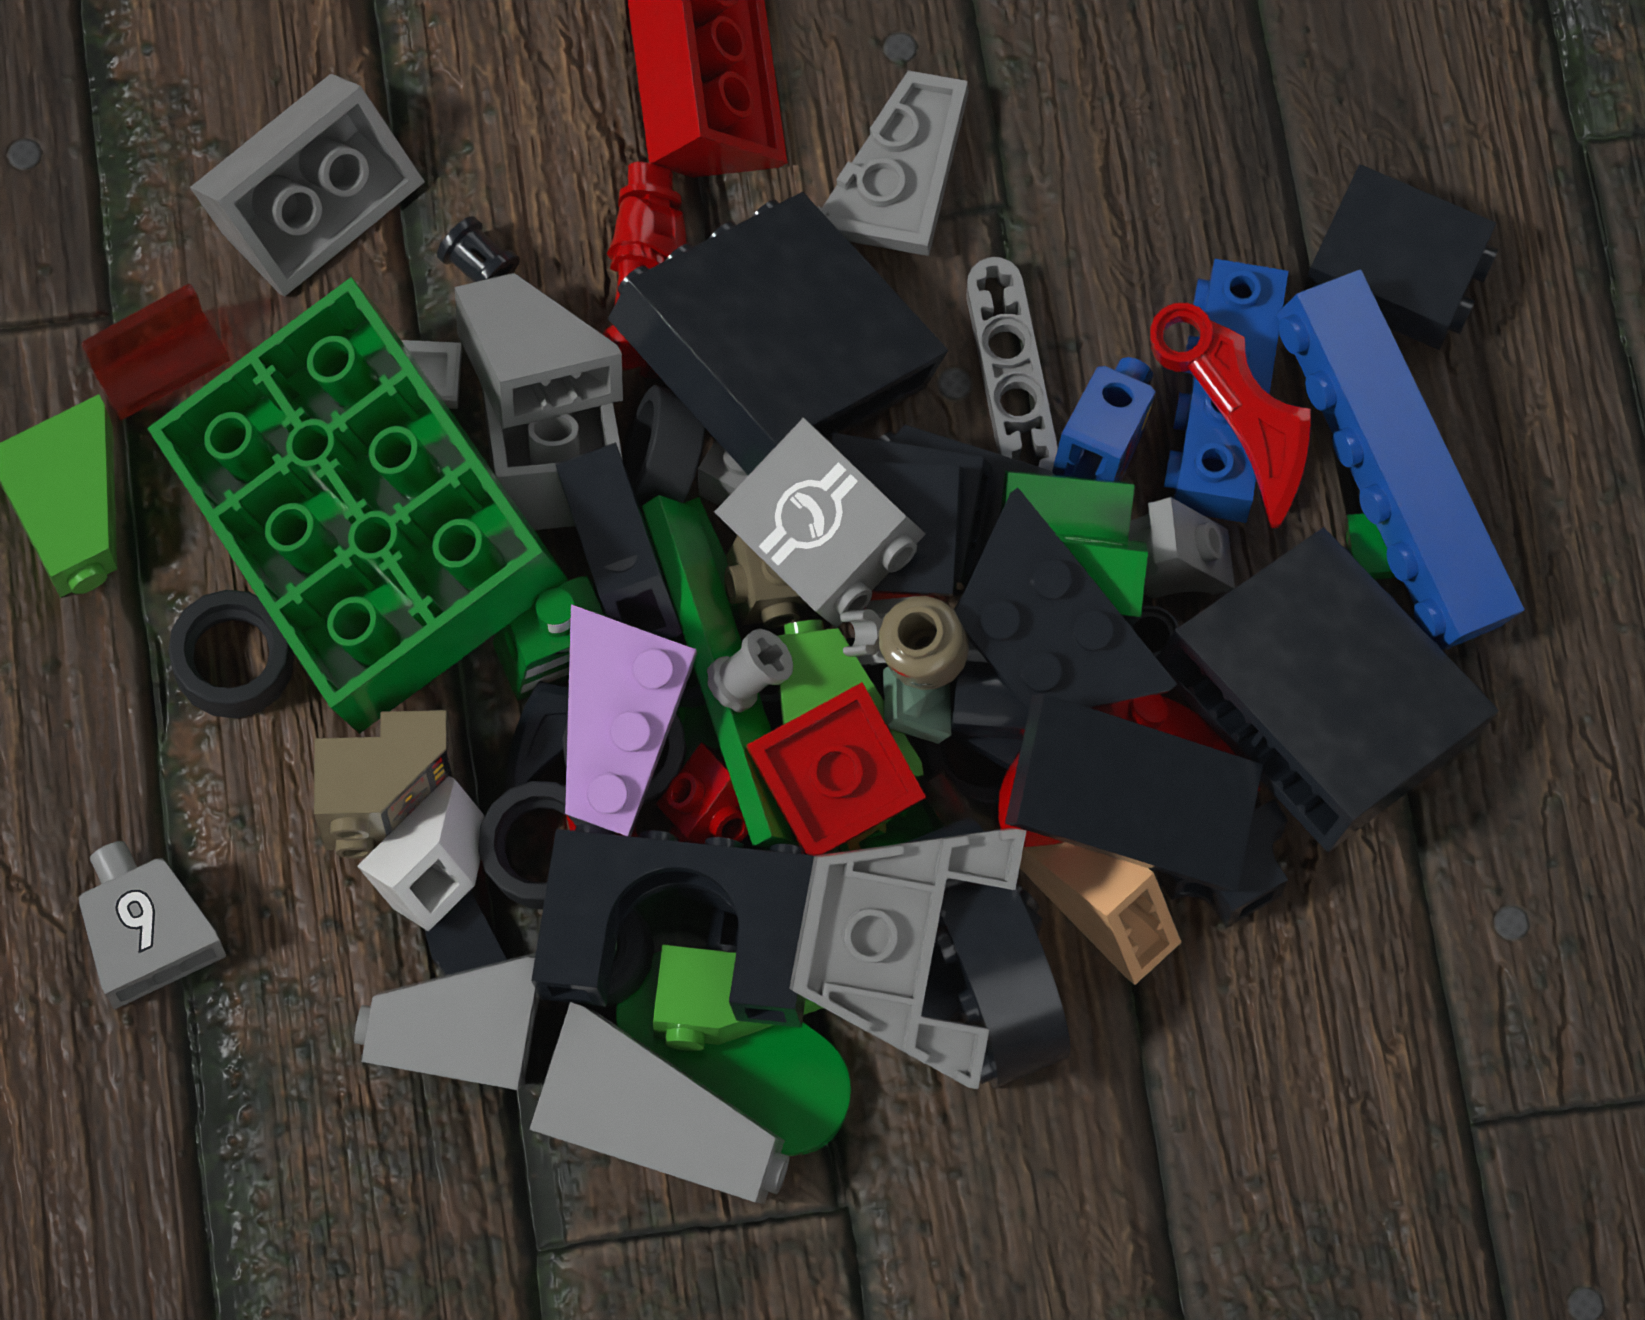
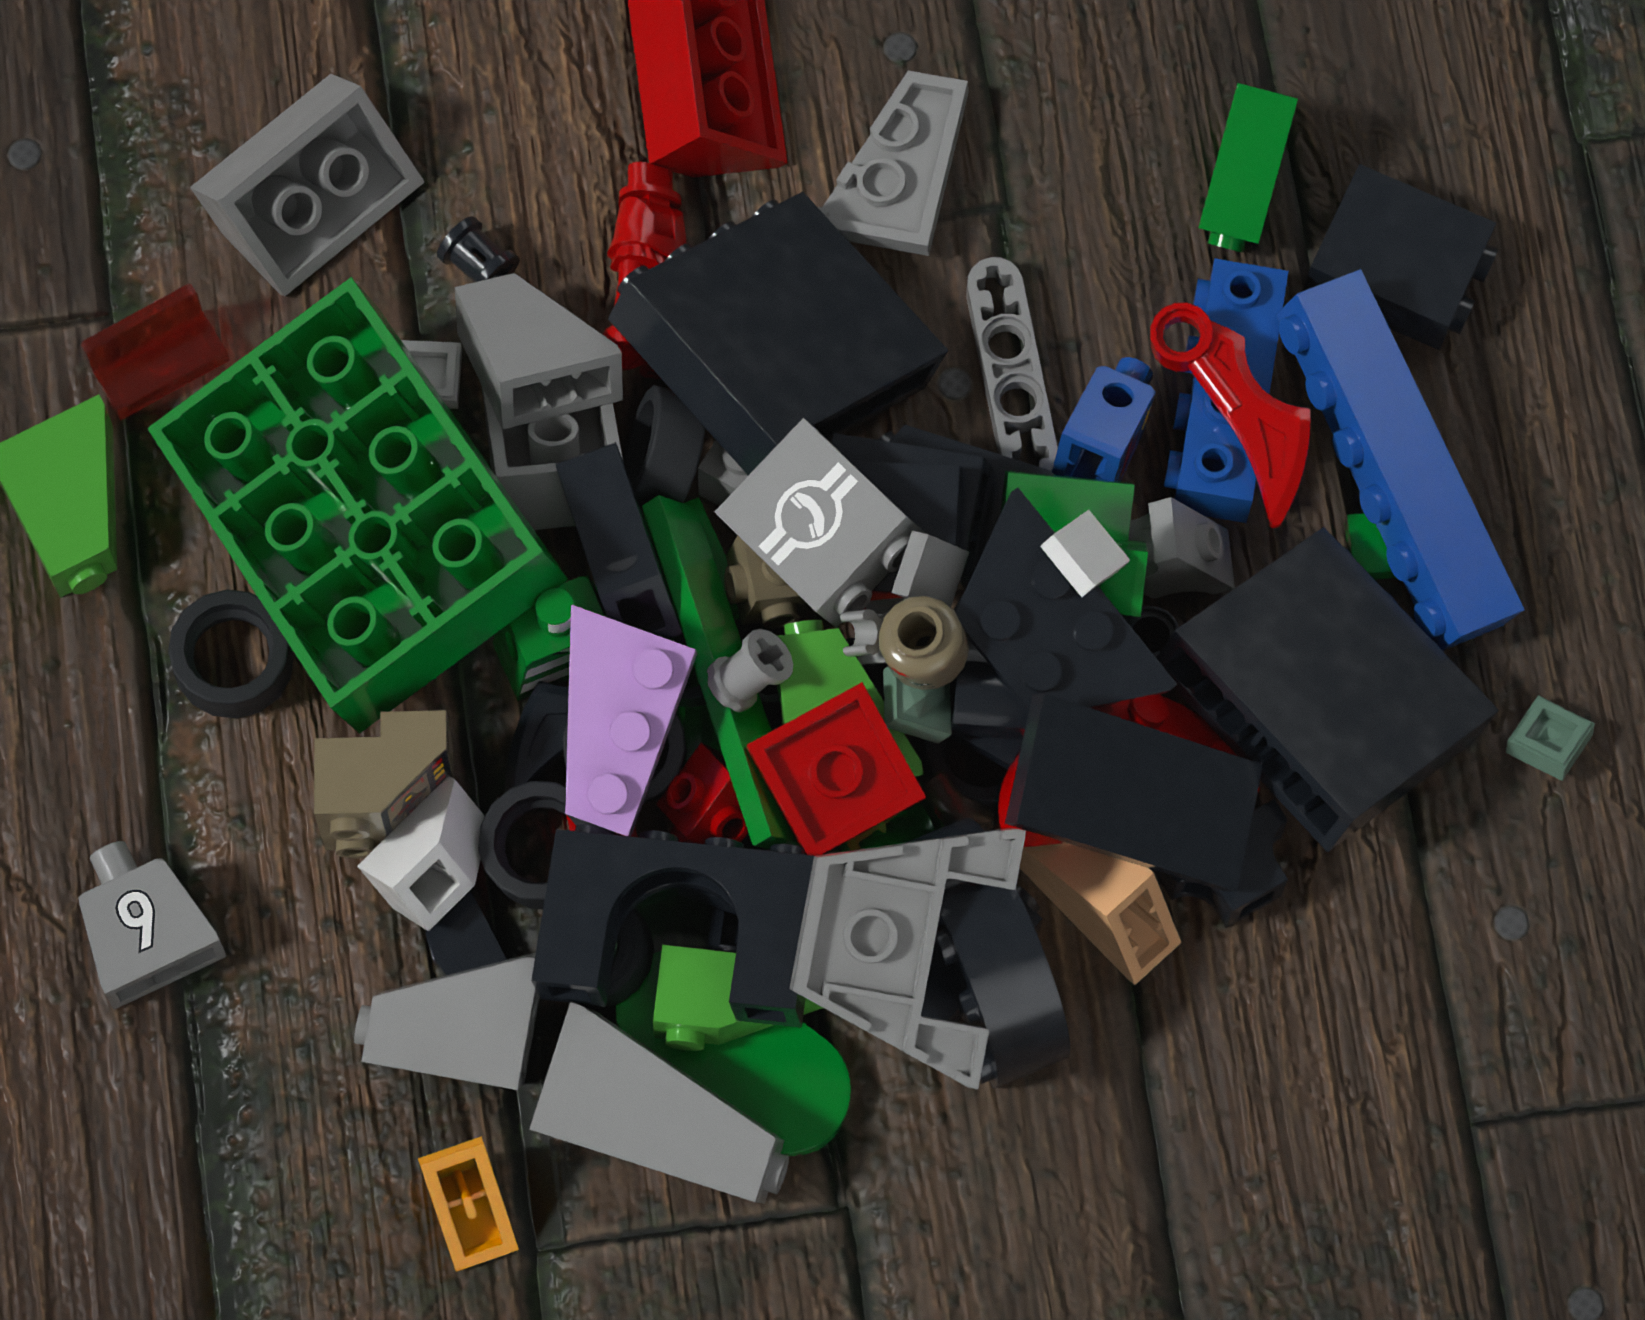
(468, 1203): none -> light orange slope
(930, 568): none -> light grey tile
(1085, 553): none -> white tile
(1247, 167): none -> green slope
(1550, 738): none -> sand green tile

